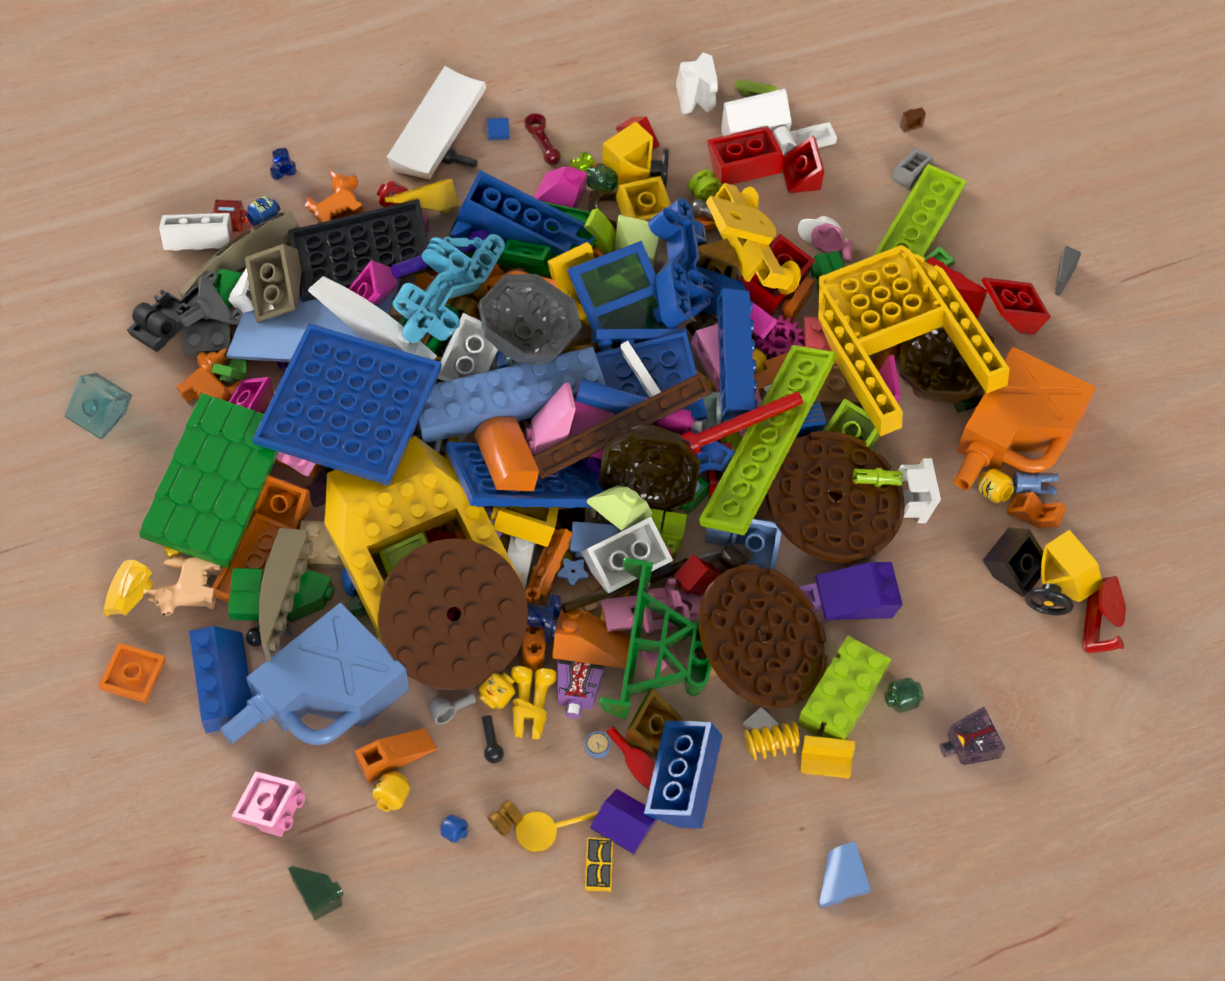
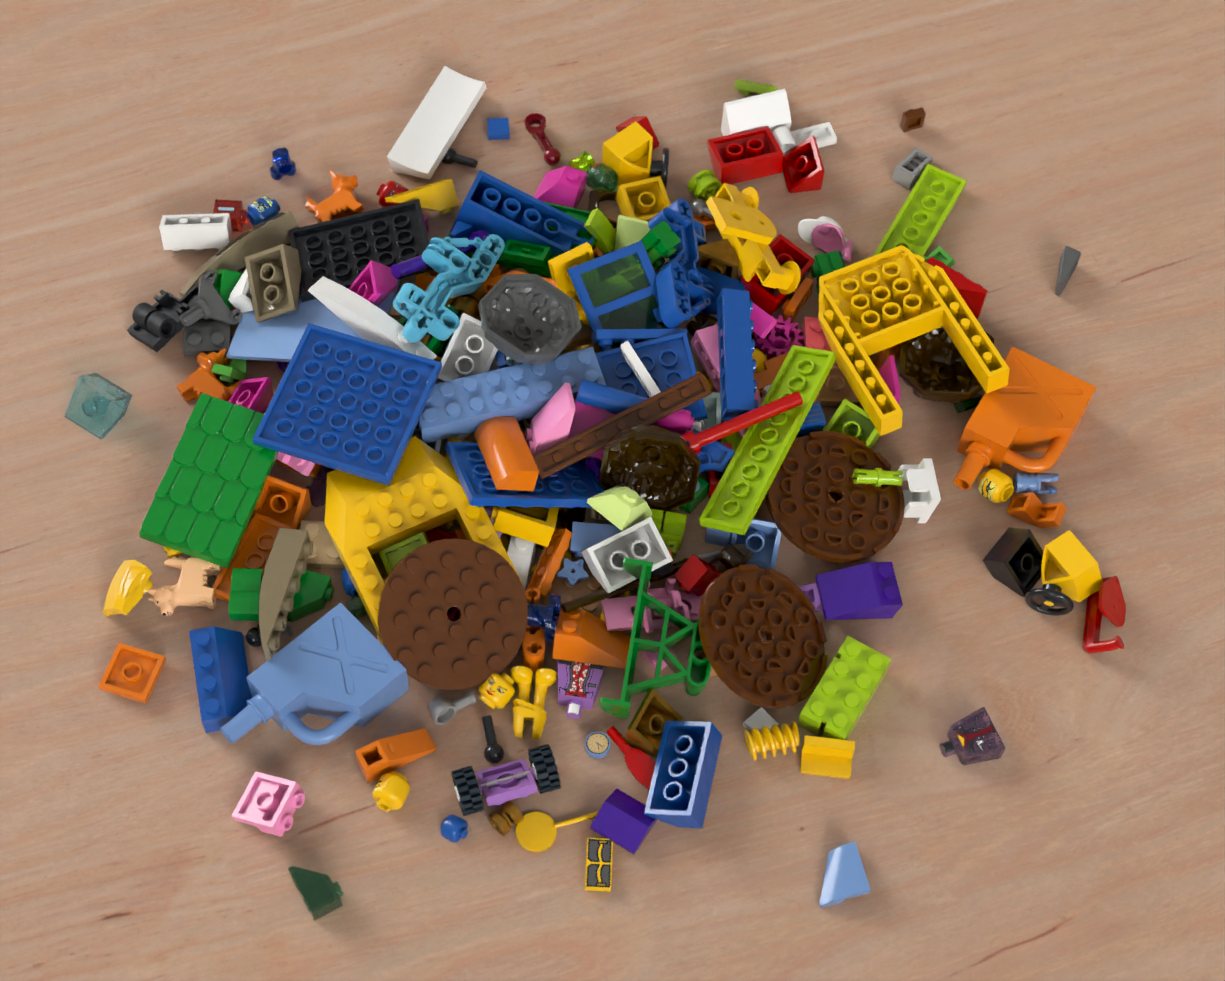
(506, 781): none -> plate
(660, 243): none -> green brick
(697, 84): white piece -> none
(904, 695): clear green head -> none
(1018, 304): red slope -> none

